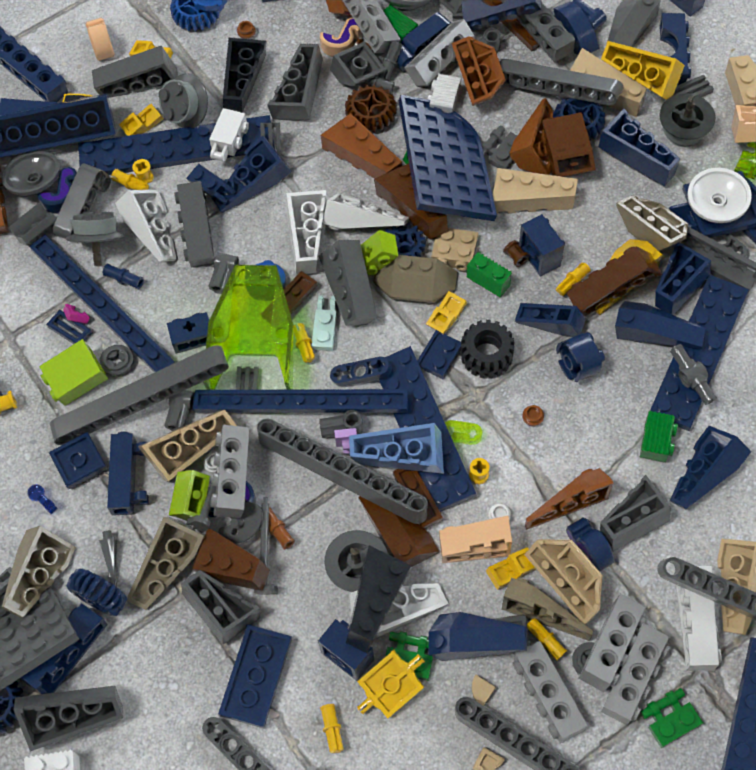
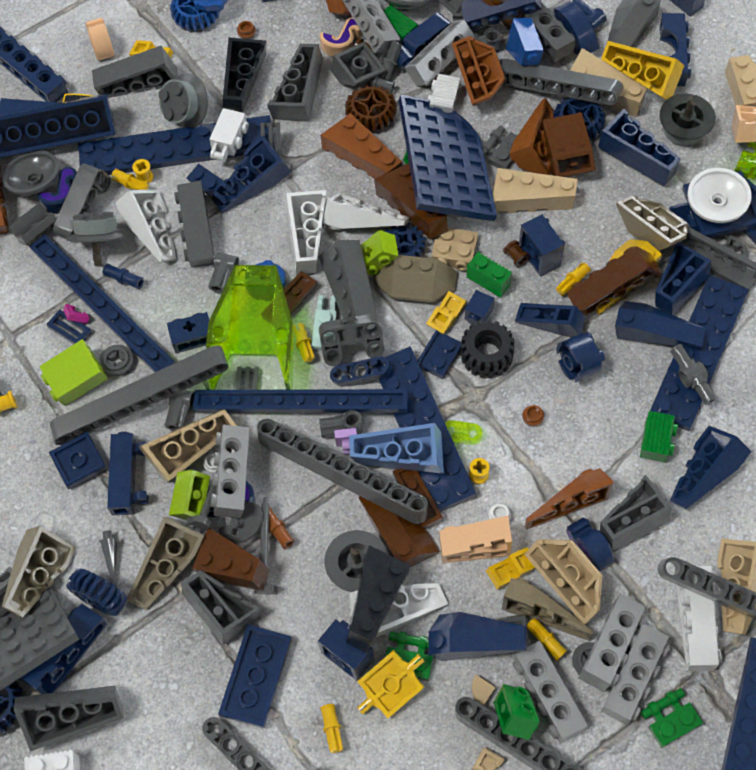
(37, 493): clear blue arm -> none
(142, 122): yellow slope -> none
(350, 331): none -> dark grey beam
(479, 307): none -> dark blue brick
(516, 712): none -> green brick
(524, 42): none -> blue slope
(693, 85): dark grey tile -> none

